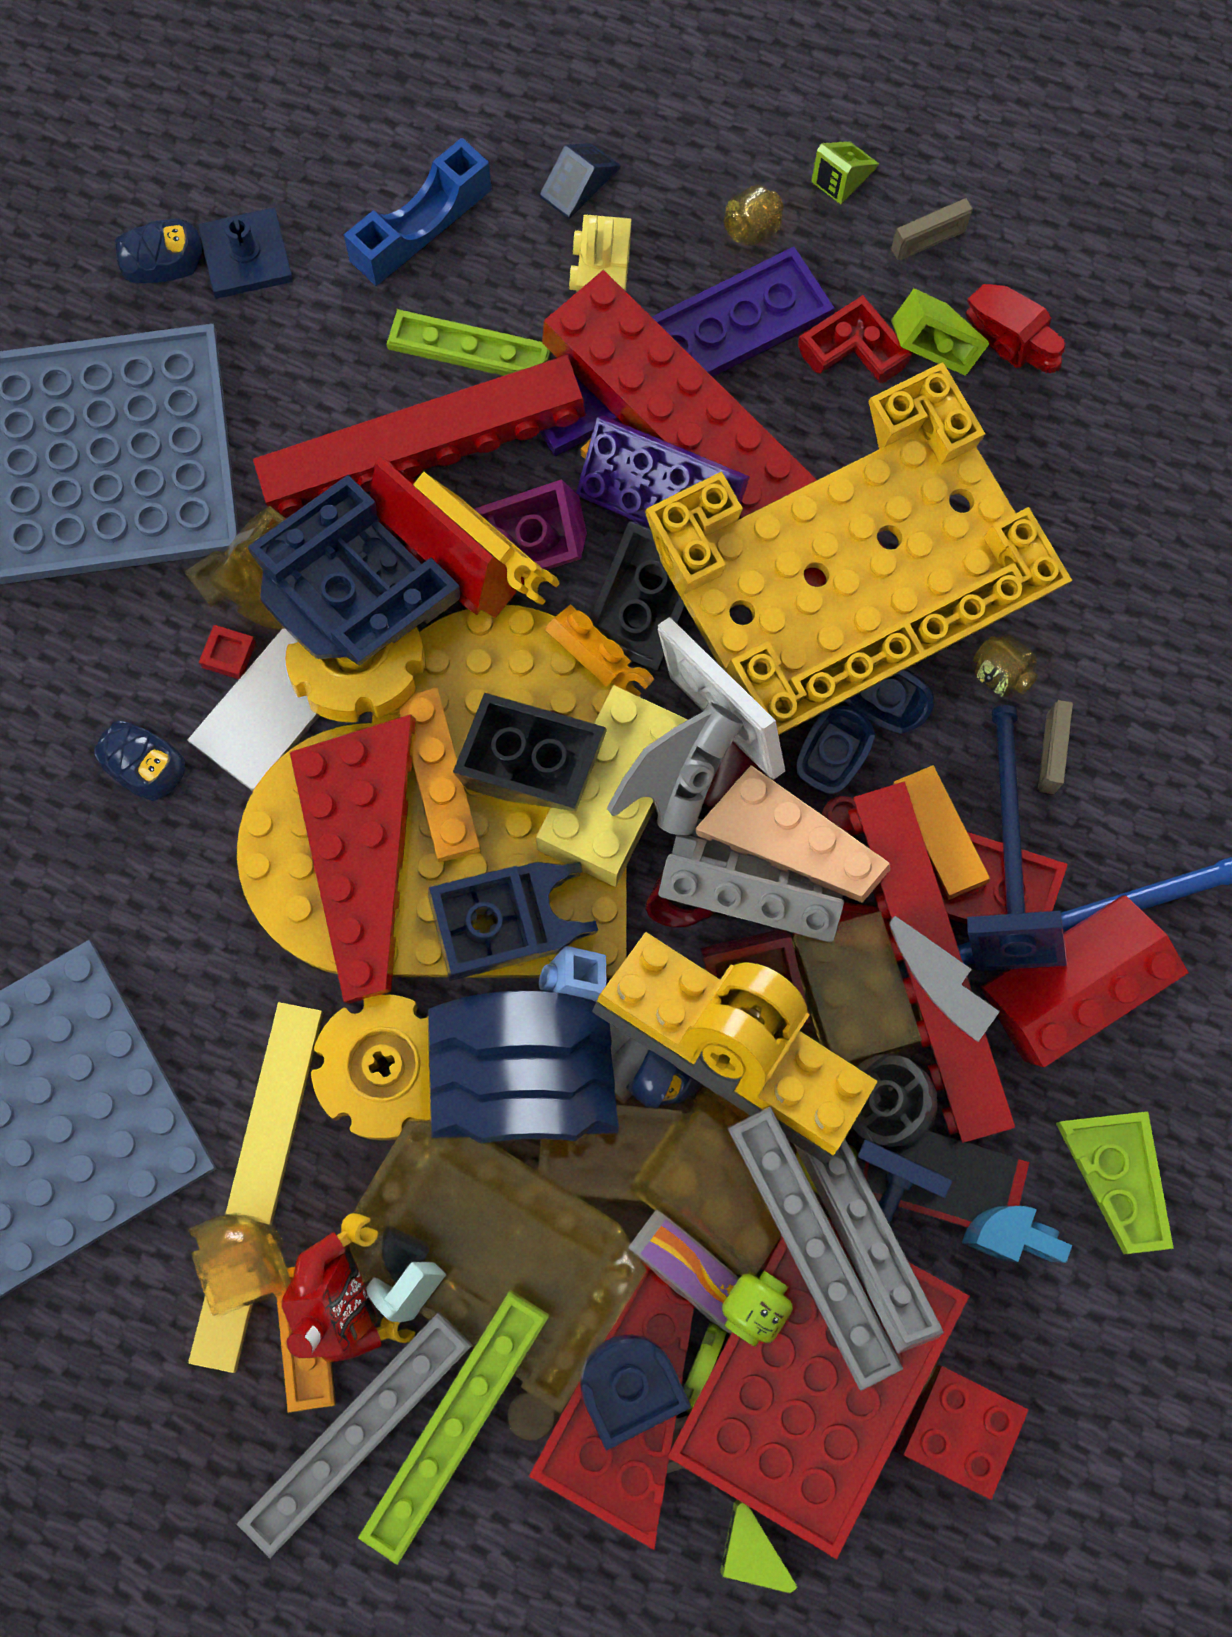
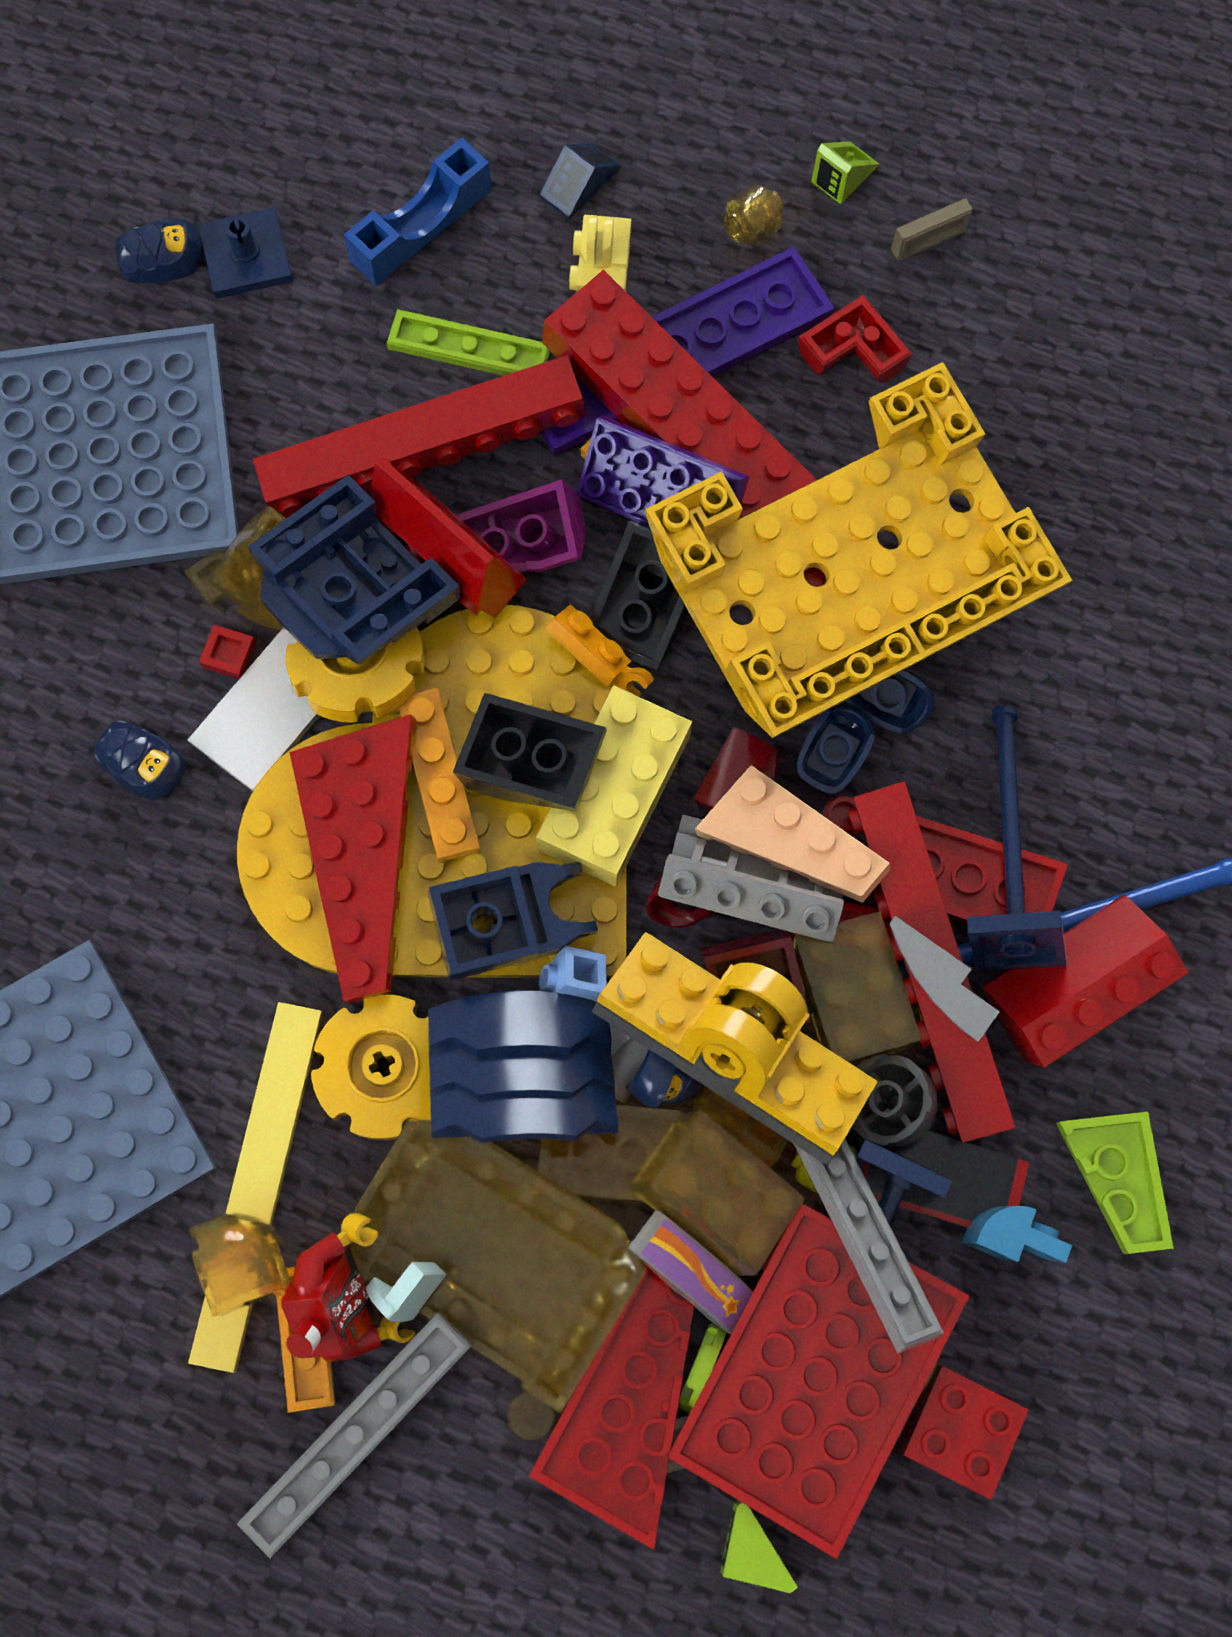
(400, 1250): black tile -> none
(453, 1427): lime tile -> none
(516, 561): yellow tile -> none
(630, 1388): dark blue tile -> none
(679, 769): light grey pin -> none
(707, 682): white tile -> none
(757, 1308): lime head -> none
(815, 1248): light grey tile -> none
(937, 332): lime slope -> none
(944, 834): light orange tile -> none
(1005, 665): clear yellow head -> none
(1016, 327): red hinge -> none
(1055, 747): dark tan tile -> none

